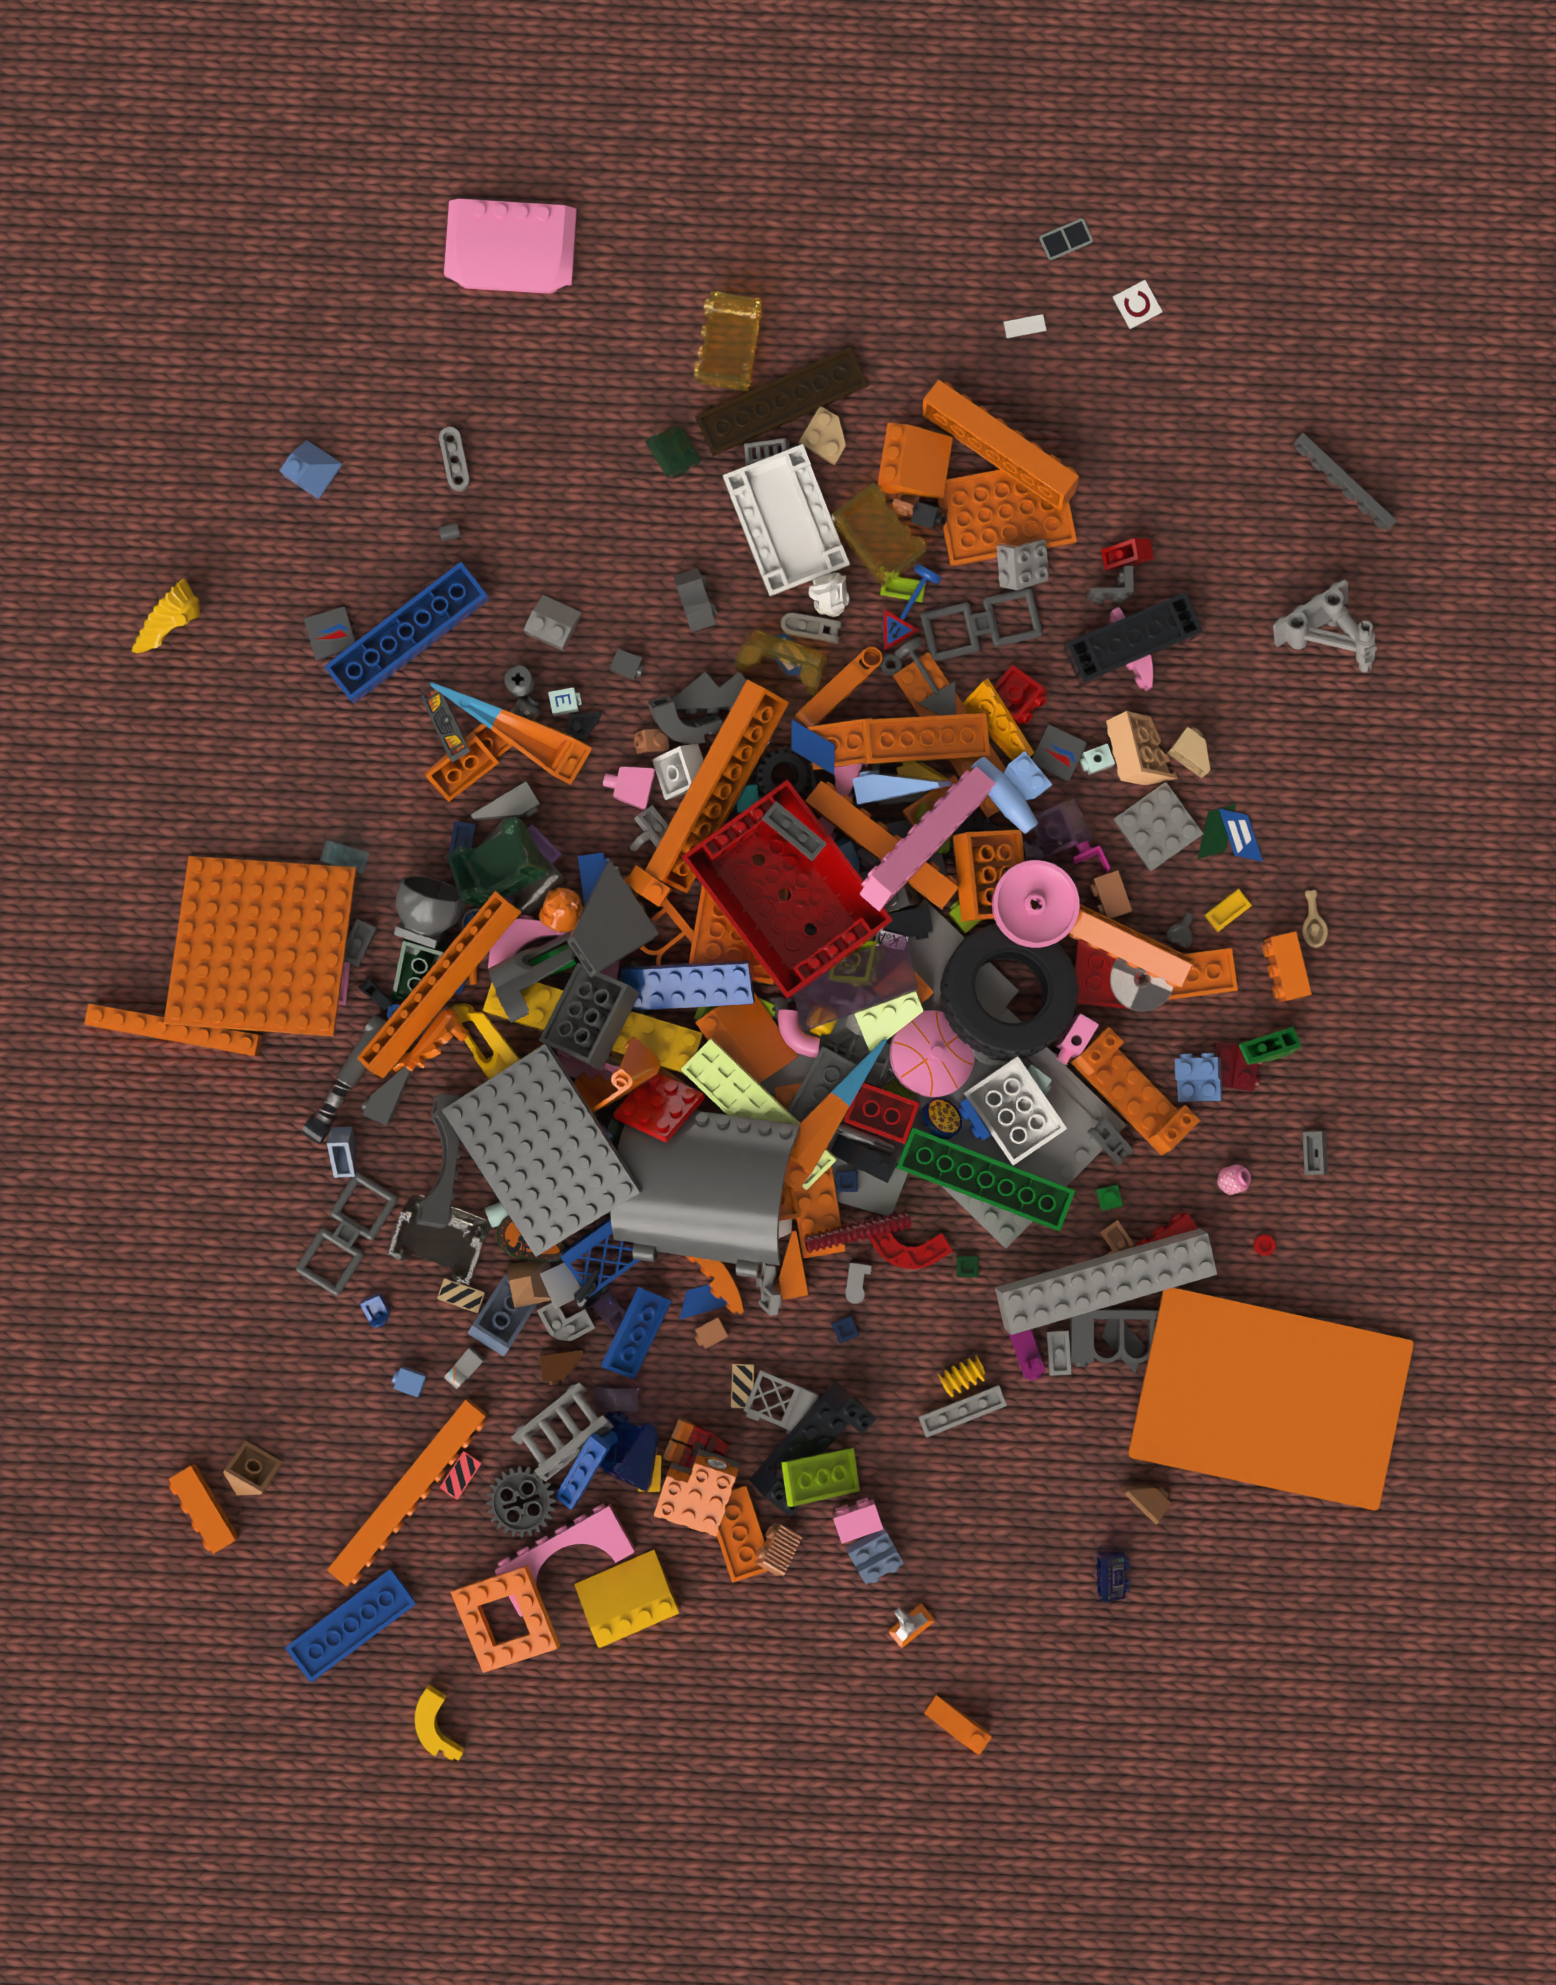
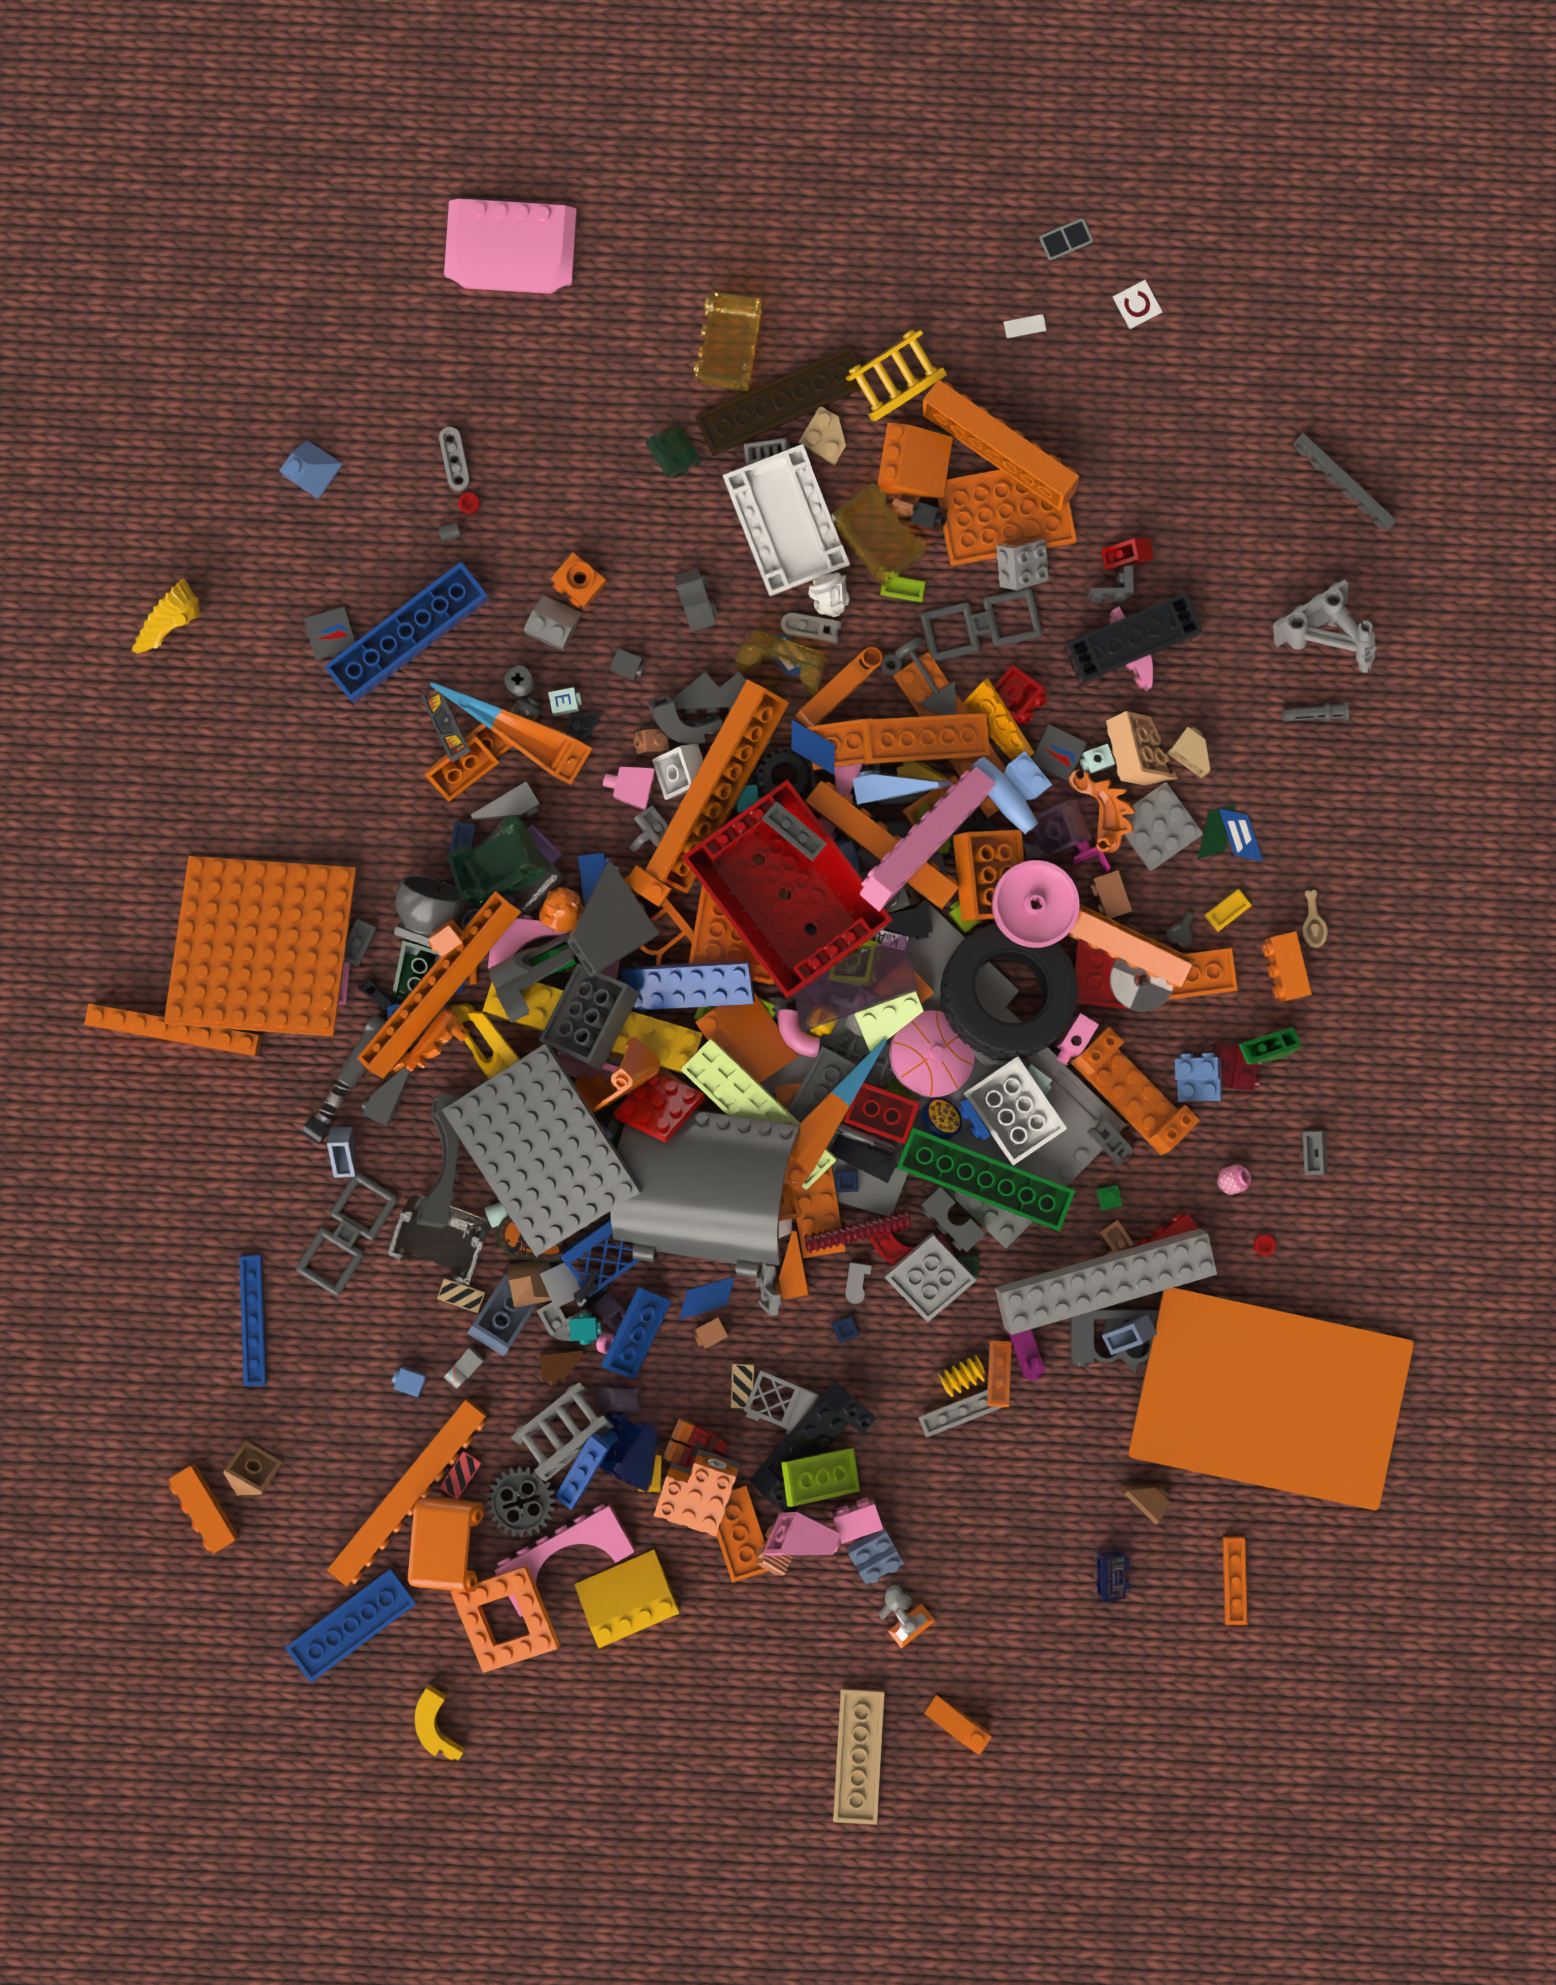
(252, 1320): none -> blue tile
(344, 856): clear light blue plate -> none
(376, 1310): blue plate -> none
(442, 1543): none -> orange windscreen
(446, 938): none -> orange brick
(469, 503): none -> red tile
(582, 593): none -> orange brick
(584, 1328): none -> teal brick
(604, 1341): none -> bright pink tile
(722, 1284): orange slope -> none
(801, 1536): none -> bright pink slope
(858, 1756): none -> tan plate
(894, 1599): none -> light grey rock
(895, 628): blue piece -> none
(896, 396): none -> yellow fence
(930, 1277): none -> light grey plate
(964, 1234): none -> dark grey arch
(999, 1373): none -> orange plate
(1058, 1352): light grey plate -> none
(1111, 822): none -> orange animal
(1129, 1334): none -> sand blue slope
(1234, 1580): none -> orange tile
(1326, 712): none -> dark grey pin

